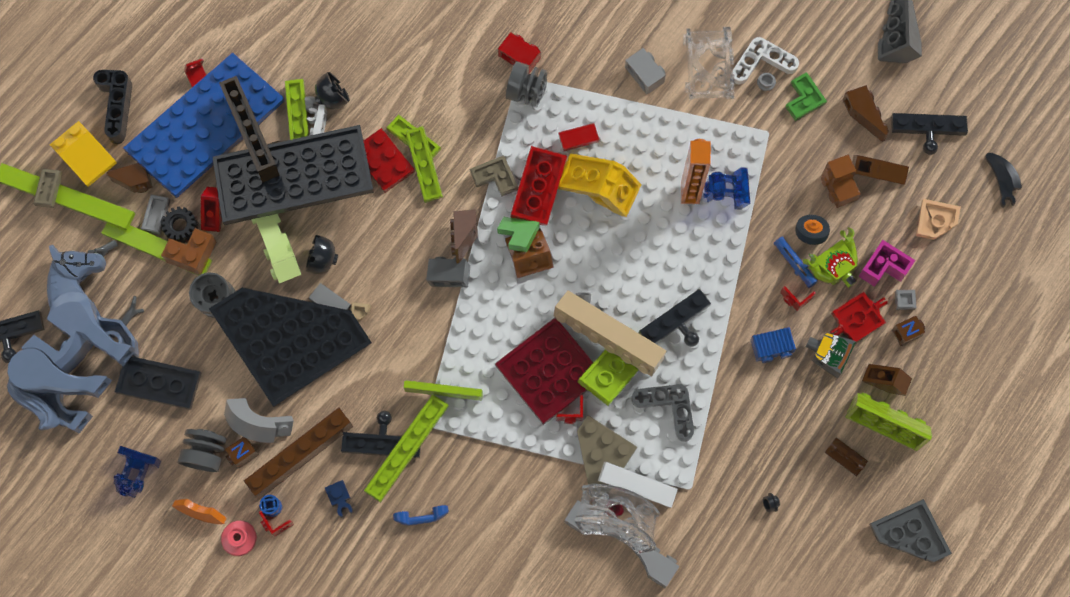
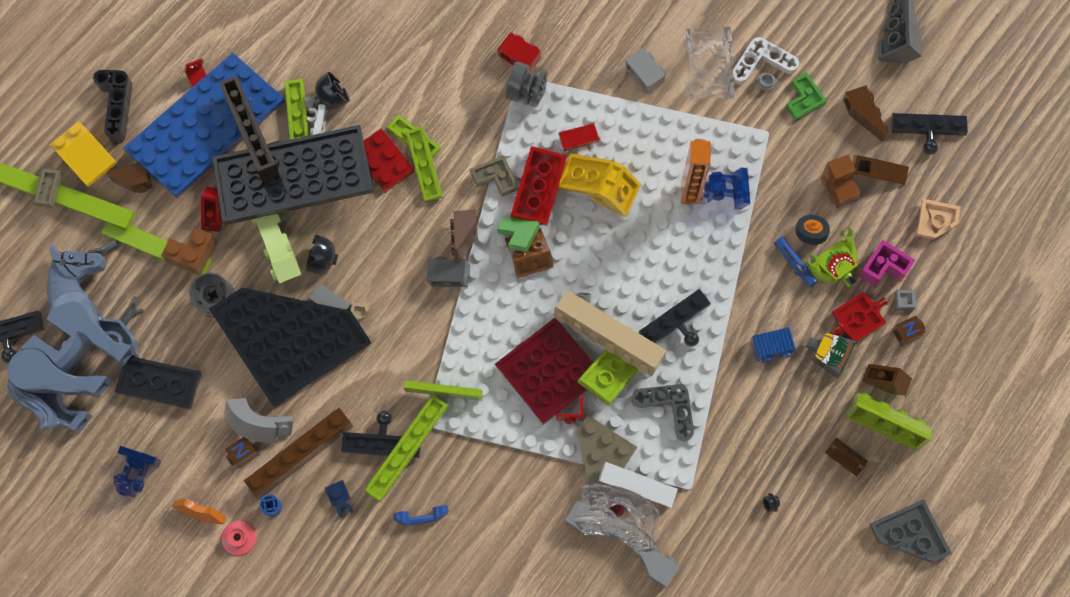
(155, 211): light grey tile -> none
(171, 217): black tyre -> none
(202, 449): dark grey wheel -> none
(268, 527): red bracket -> none
(791, 300): red bracket -> none
(1006, 176): black piece -> none

